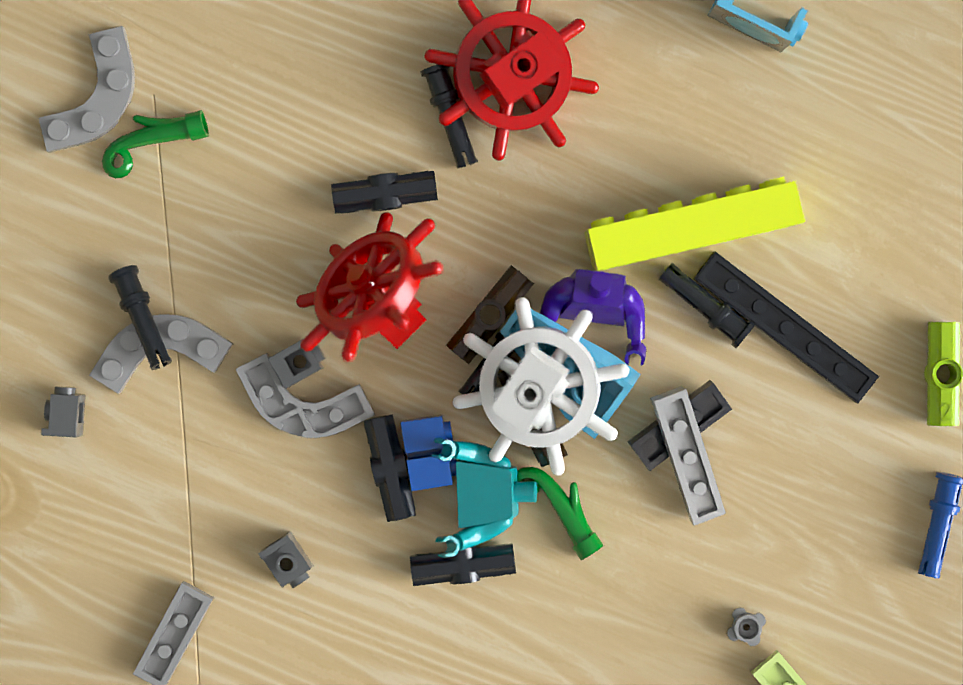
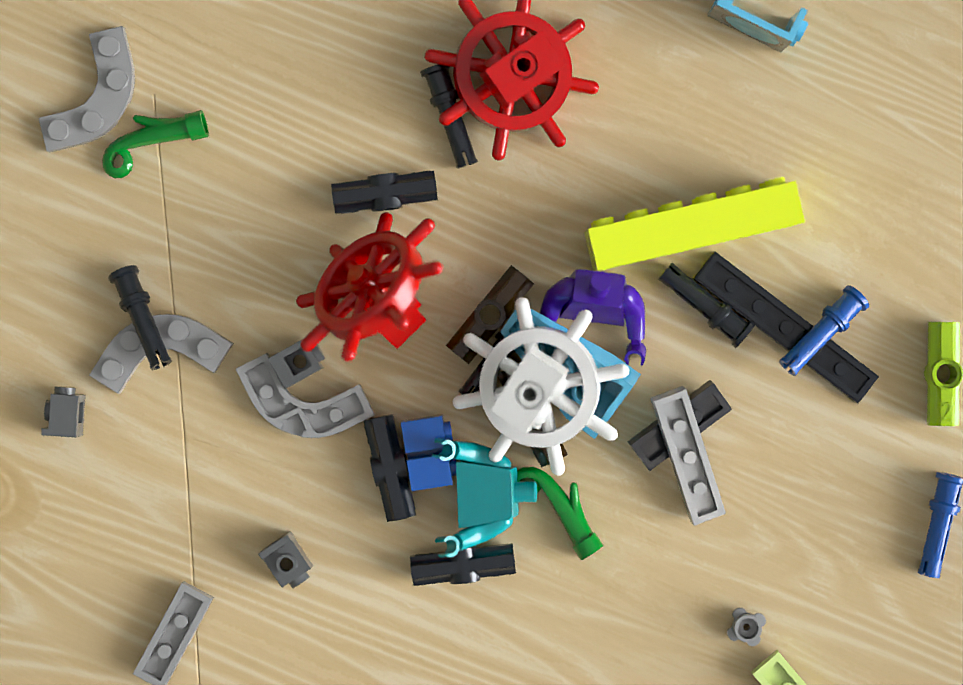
(834, 320): none -> blue pin

